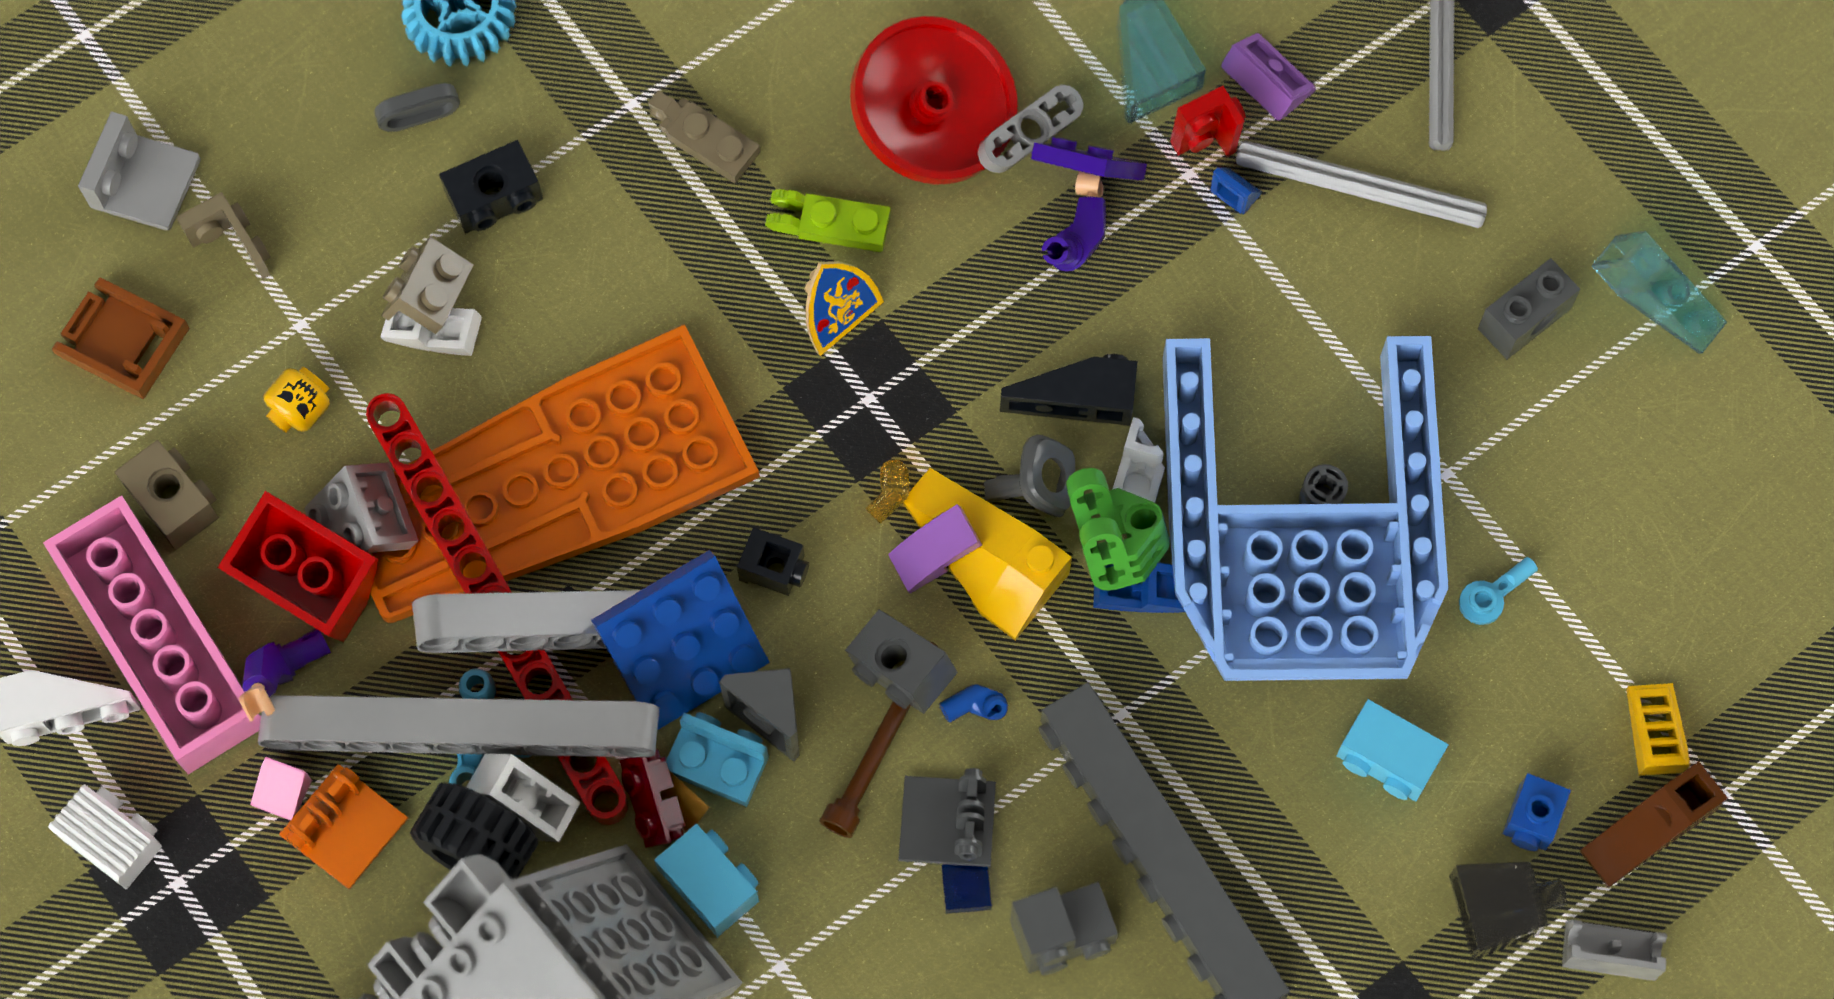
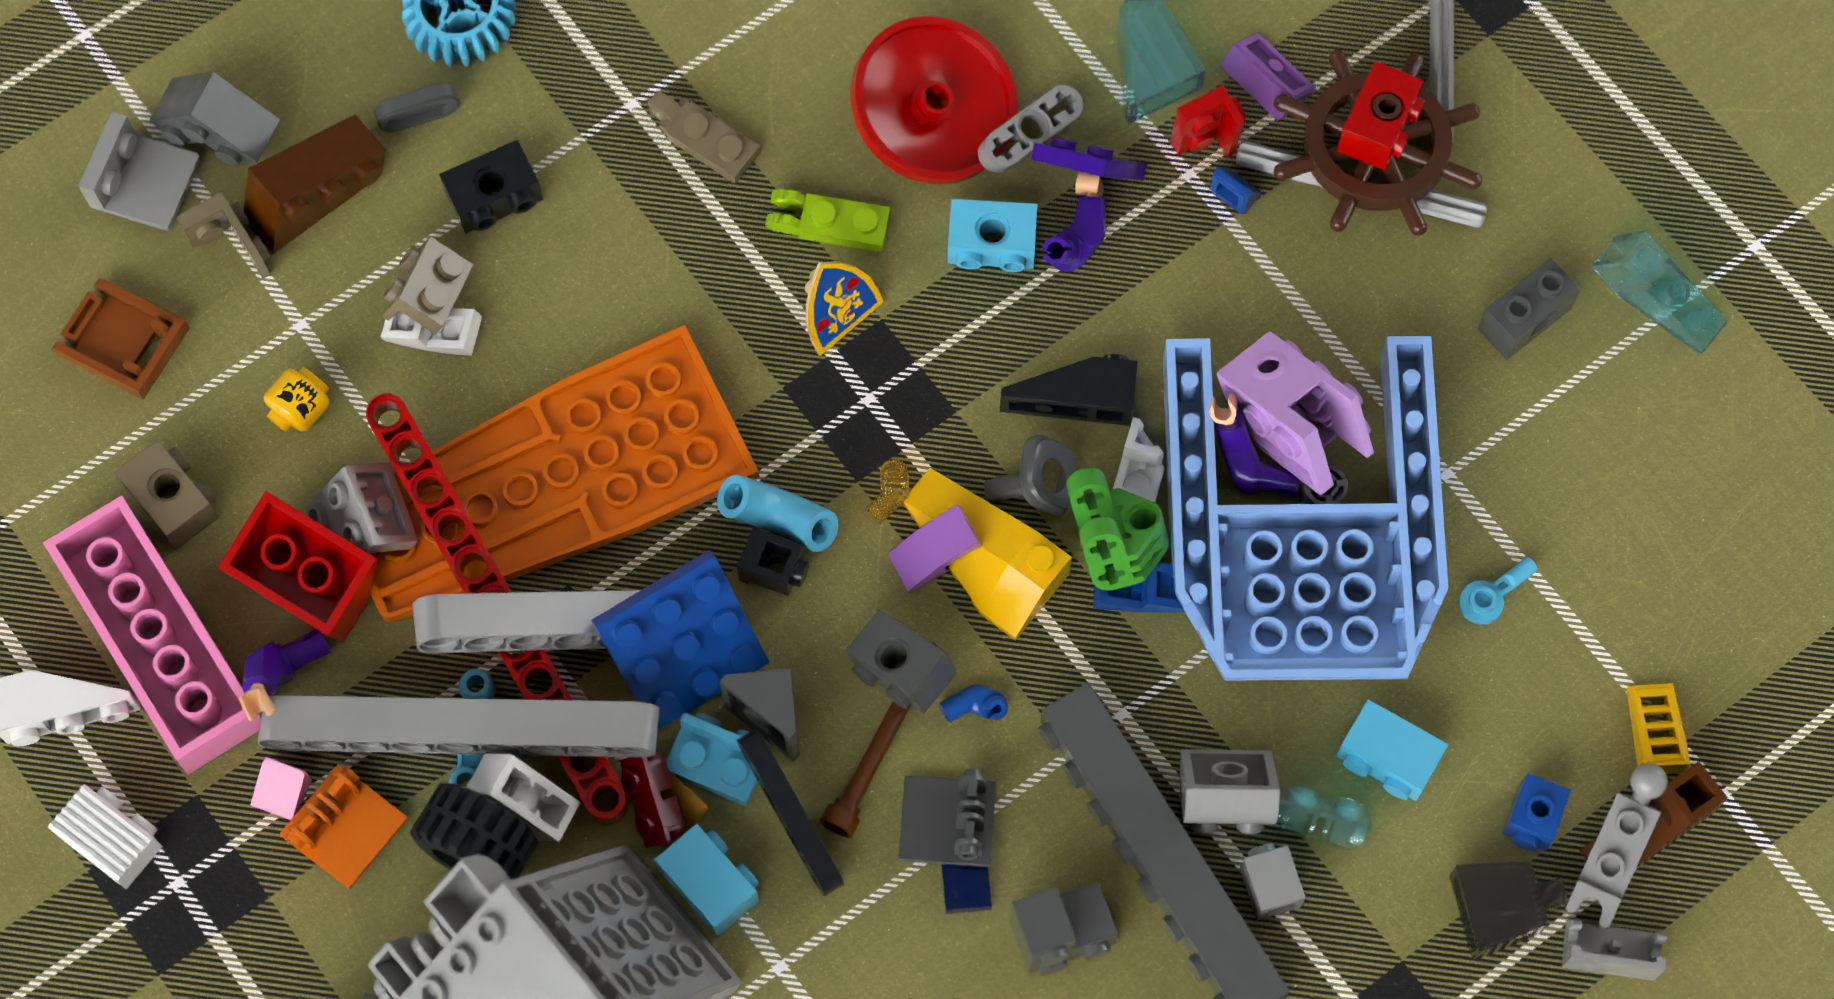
(214, 113): none -> dark grey brick
(310, 181): none -> reddish brown wedge
(777, 512): none -> medium azure cylinder
(790, 812): none -> black beam
(976, 218): none -> medium azure brick
(1228, 789): none -> light grey brick
(1242, 458): none -> dark purple arm
(1272, 881): none -> light grey brick
(1294, 408): none -> lavender torso
(1349, 816): none -> clear light blue hinge
(1375, 136): none -> reddish brown brick
(1620, 844): none -> light grey plate

